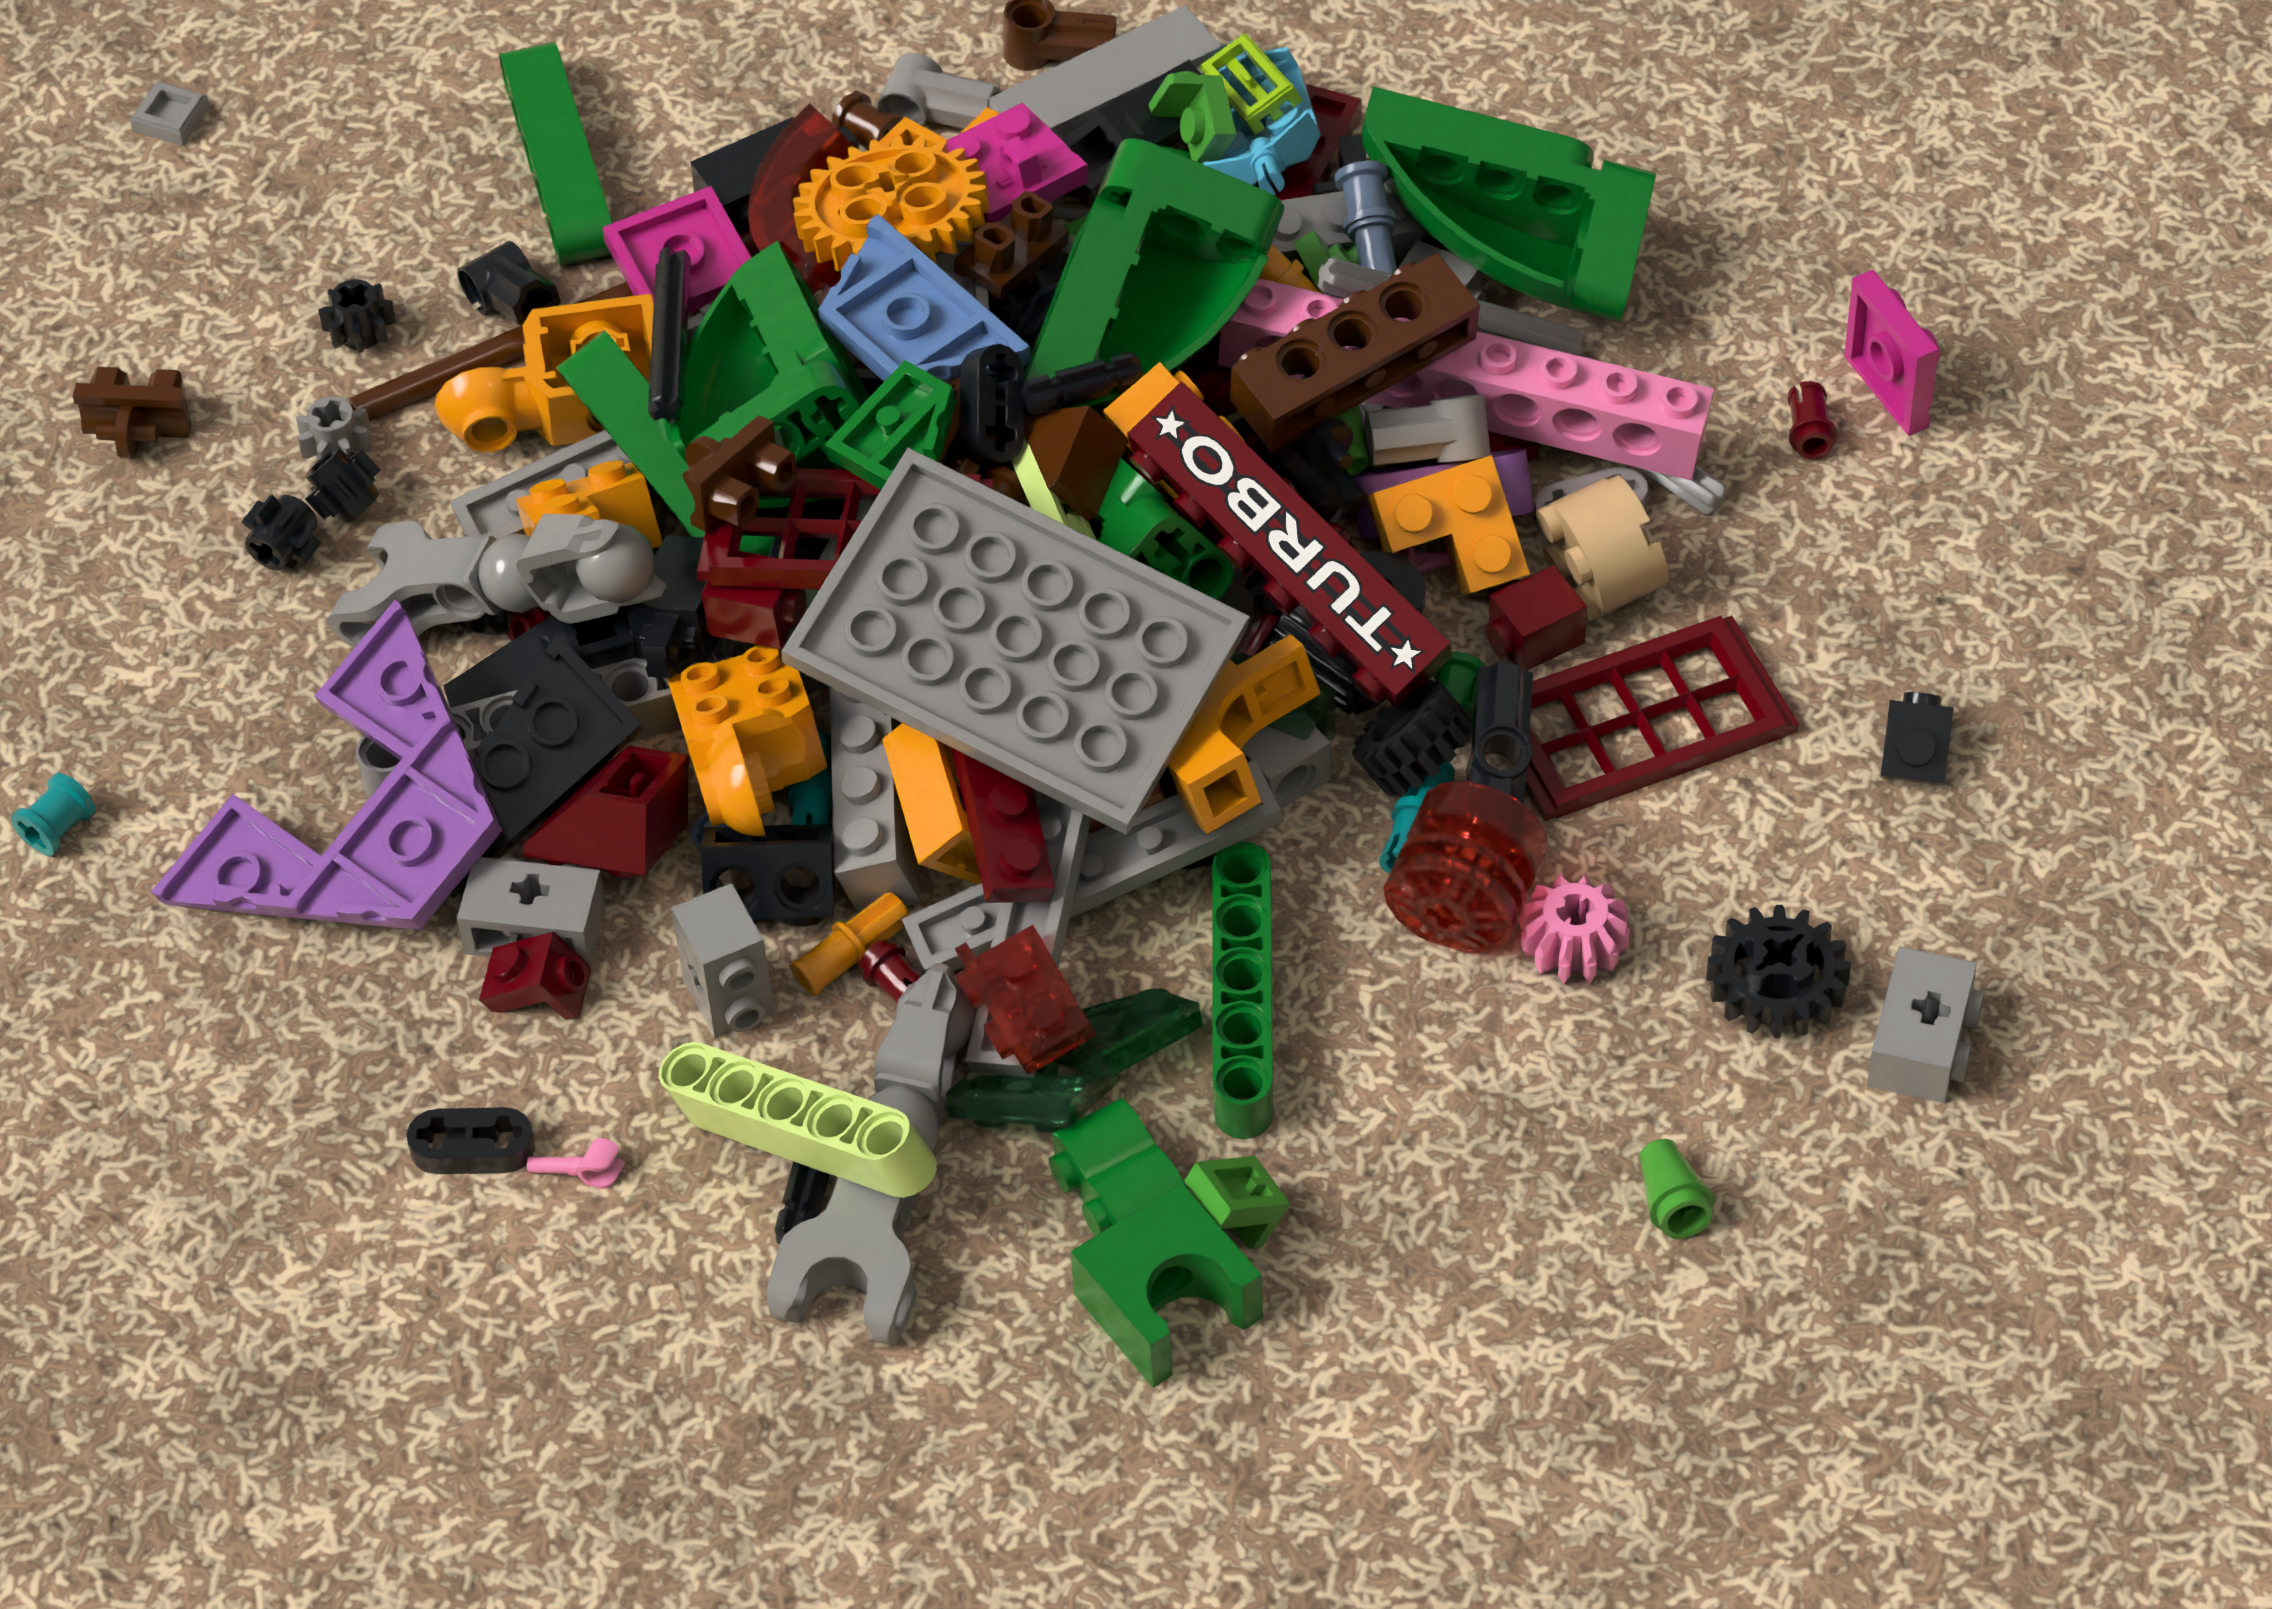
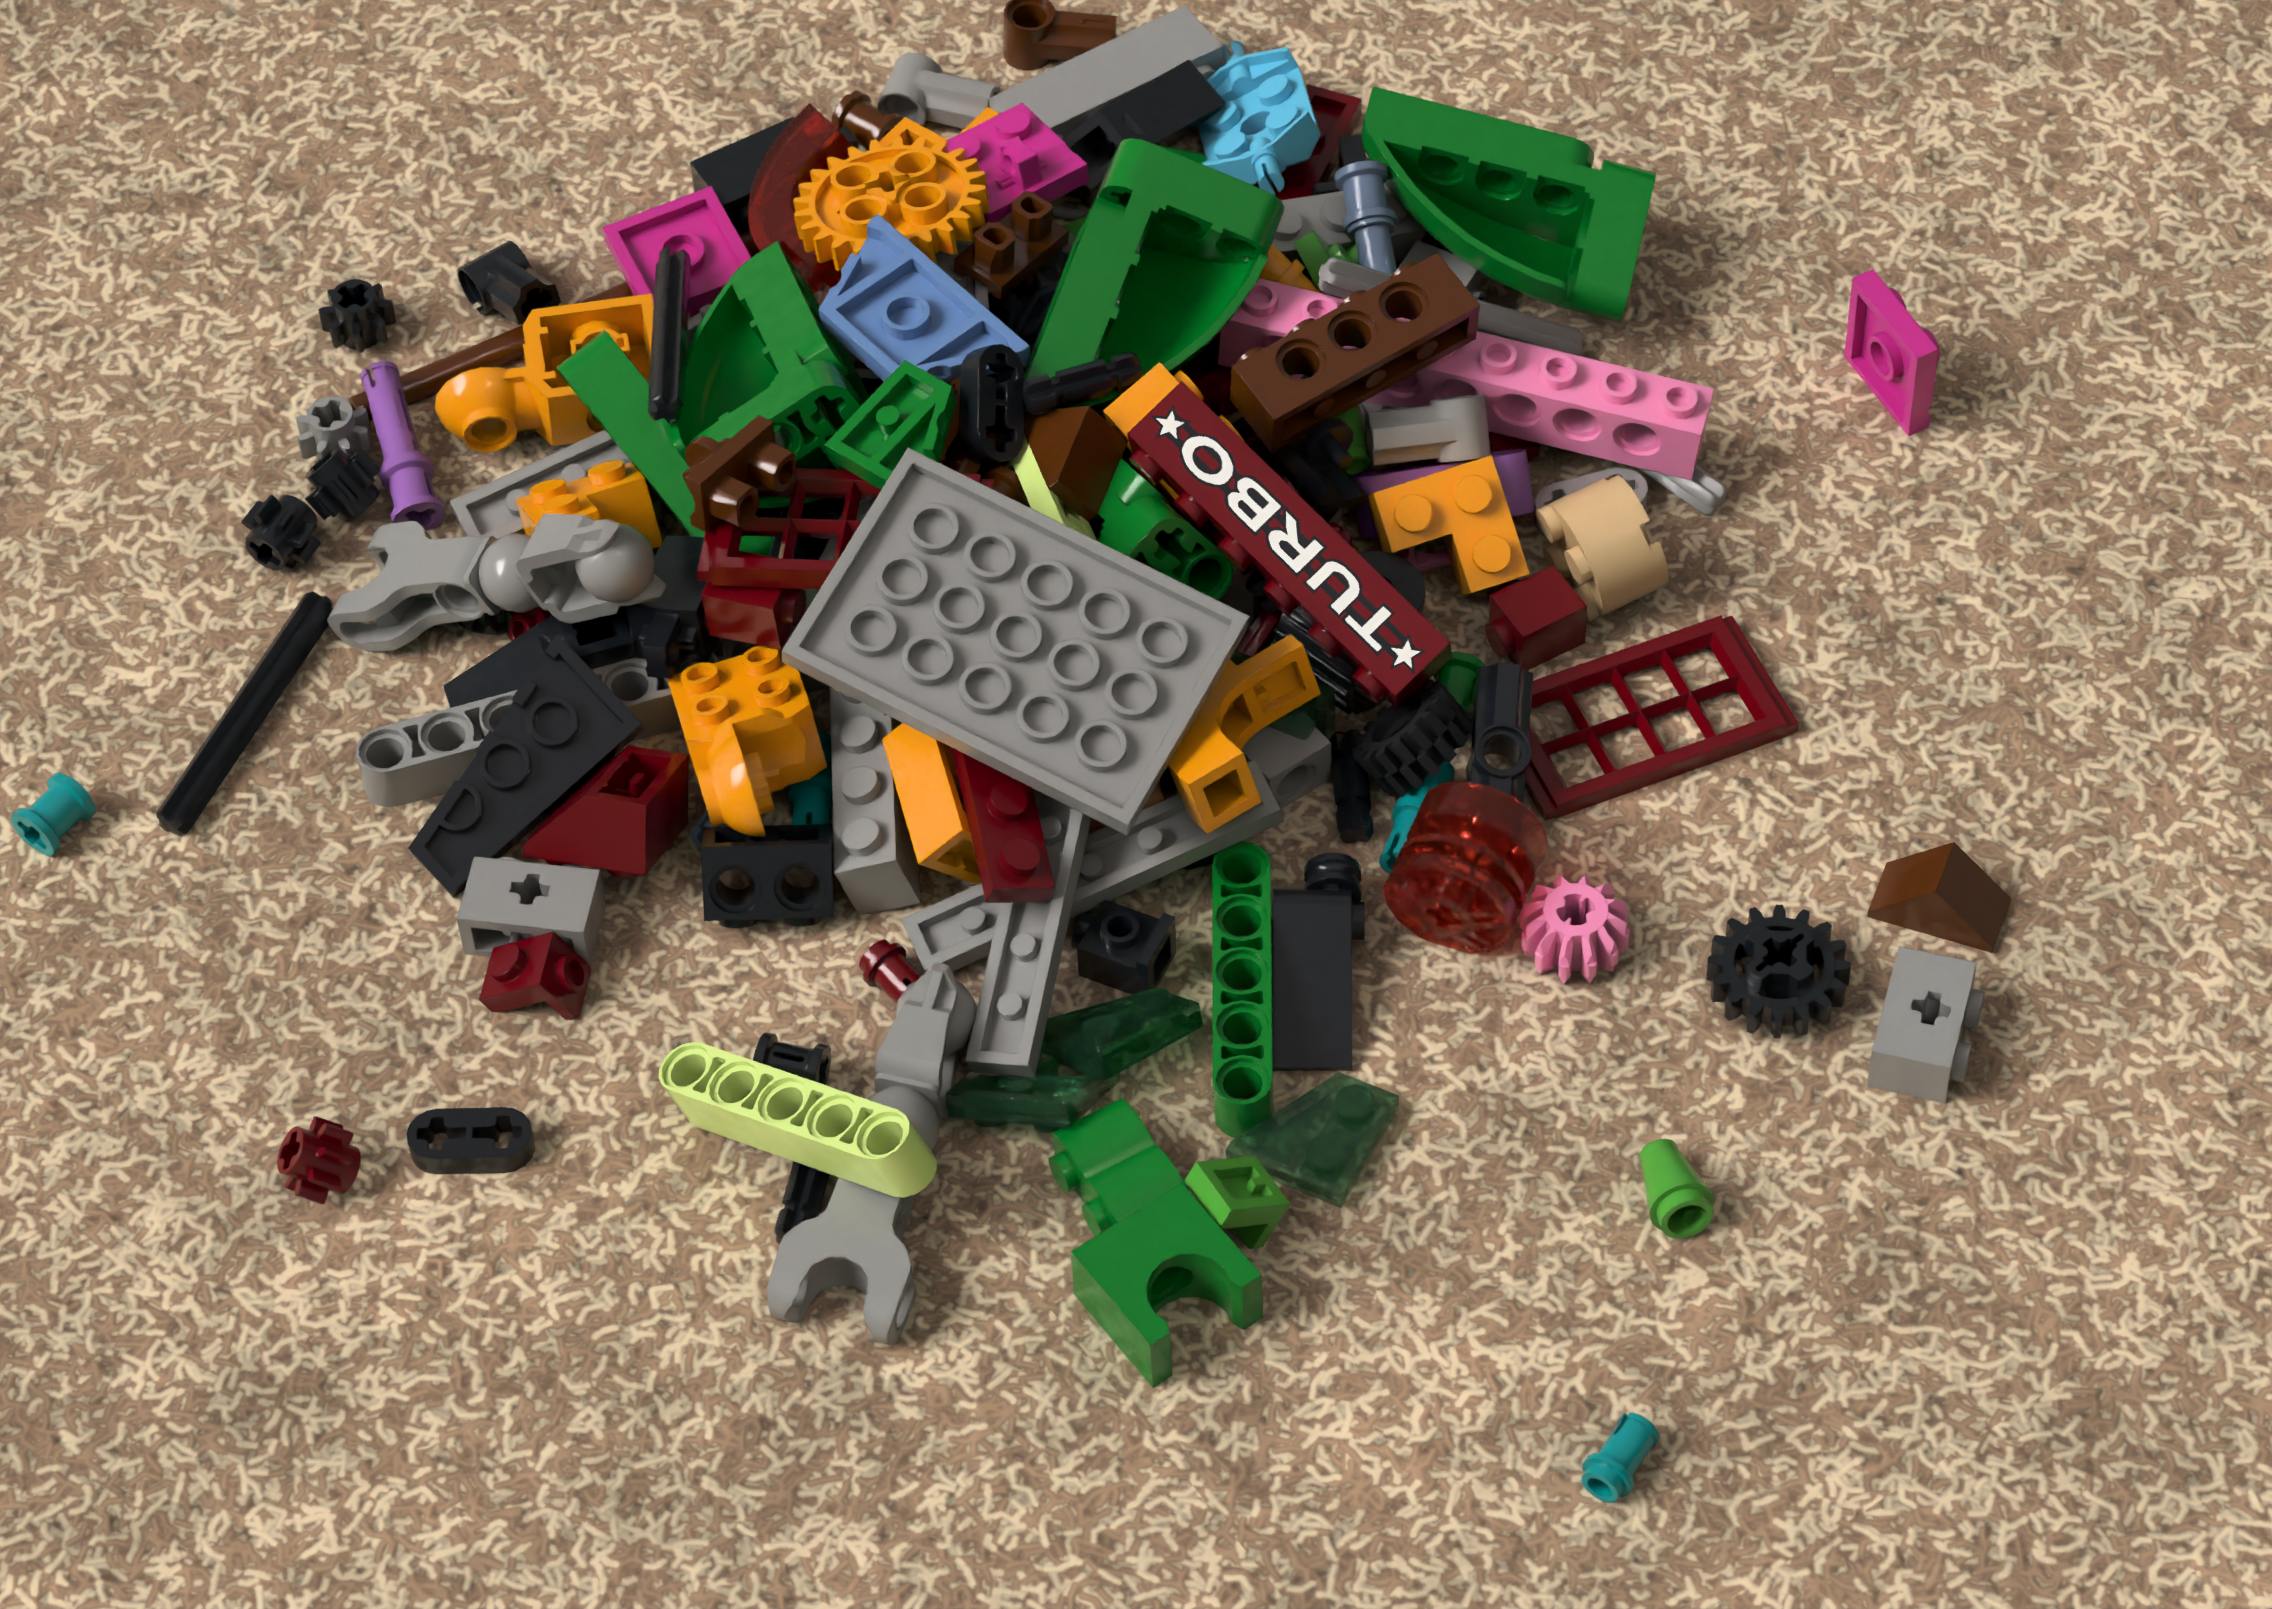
(133, 412): reddish brown hips -> none
(170, 113): light grey tile -> none
(245, 714): none -> black axle
(319, 1160): none -> dark red gear
(402, 845): medium lavender wing -> none
(405, 469): none -> medium lavender pin
(557, 152): green beam -> none
(596, 1168): bright pink hand -> none
(723, 961): light grey brick -> none
(794, 1059): none -> black bush
(849, 943): light orange axle -> none
(1027, 998): clear red bracket -> none
(1124, 947): none -> black brick
(1203, 112): bright green bracket -> none
(1266, 103): lime tile -> none
(1314, 978): none -> black door
(1321, 1137): none -> clear green wing
(1334, 872): none -> black bush
(1350, 789): none -> black axle
(1611, 1470): none -> teal pin
(1811, 429): dark red pin -> none
(1917, 739): black bracket -> none
(1942, 896): none -> reddish brown slope

